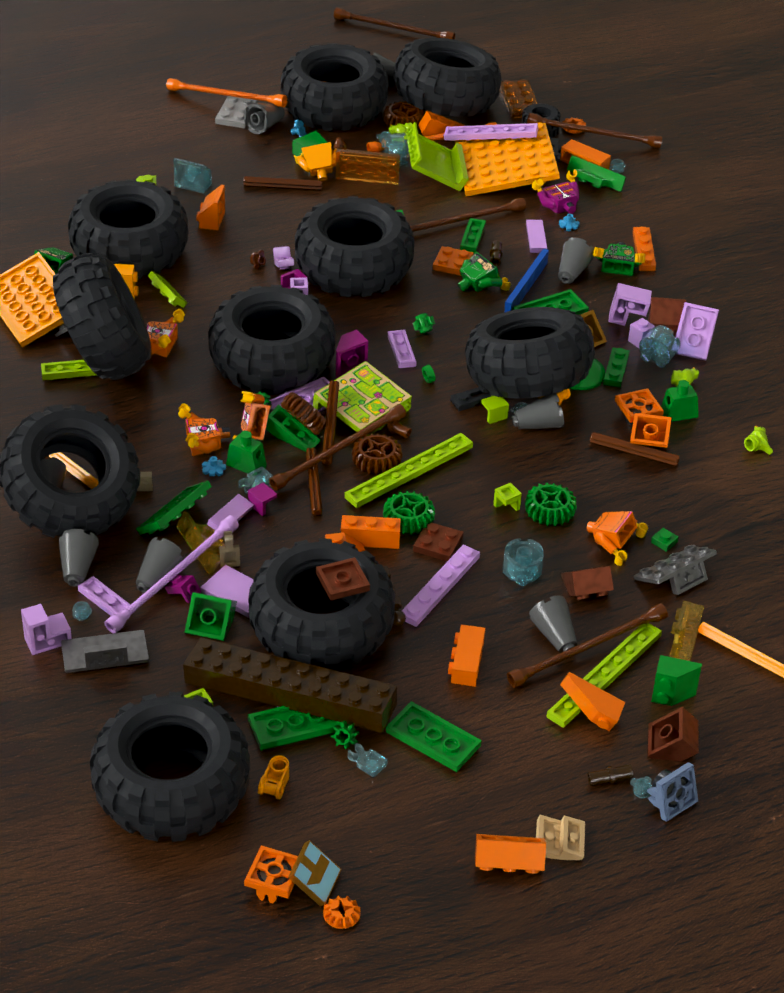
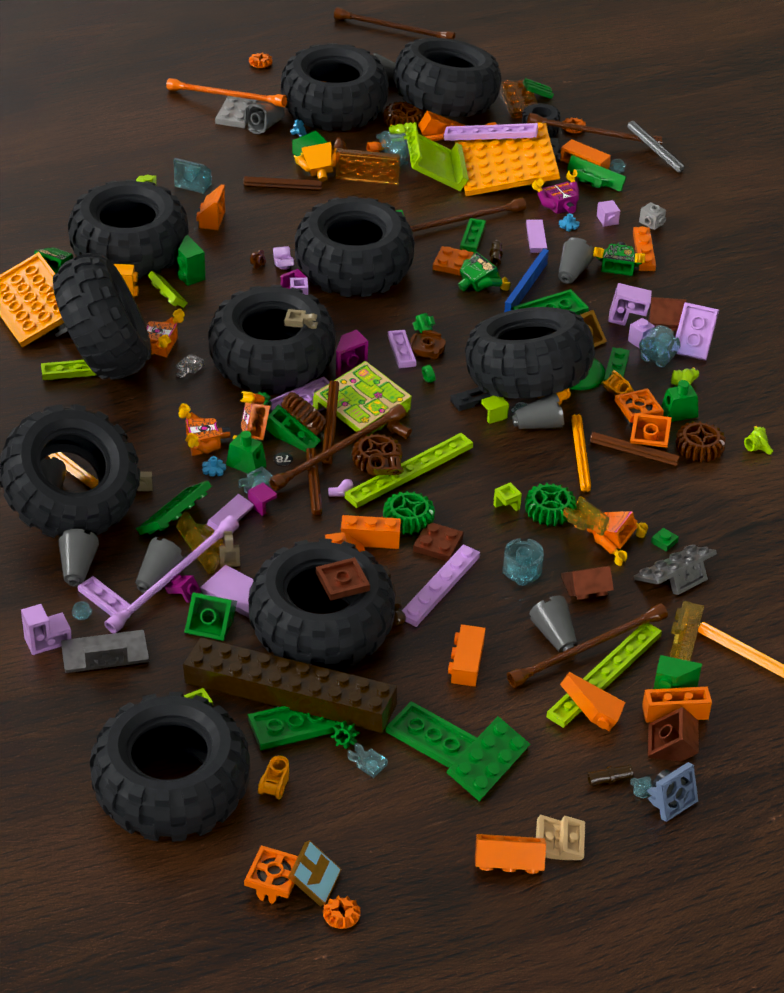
(190, 363): none -> clear plate
(191, 262): none -> green slope
(260, 60): none -> orange gear
(283, 459): none -> black sticker
(298, 318): none -> dark tan plate
(339, 491): none -> lavender arm
(389, 464): none -> reddish brown piece
(421, 348): none -> reddish brown plate
(488, 758): none -> green plate
(538, 88): none -> green tile
(581, 454): none -> light orange axle
(587, 516): none -> clear yellow bracket
(608, 213): none -> lavender brick
(617, 384): none -> light orange piece
(652, 216): none -> light grey brick
(655, 146): none -> dark grey axle
(664, 701): none -> orange brick
(700, 441): none -> reddish brown gear

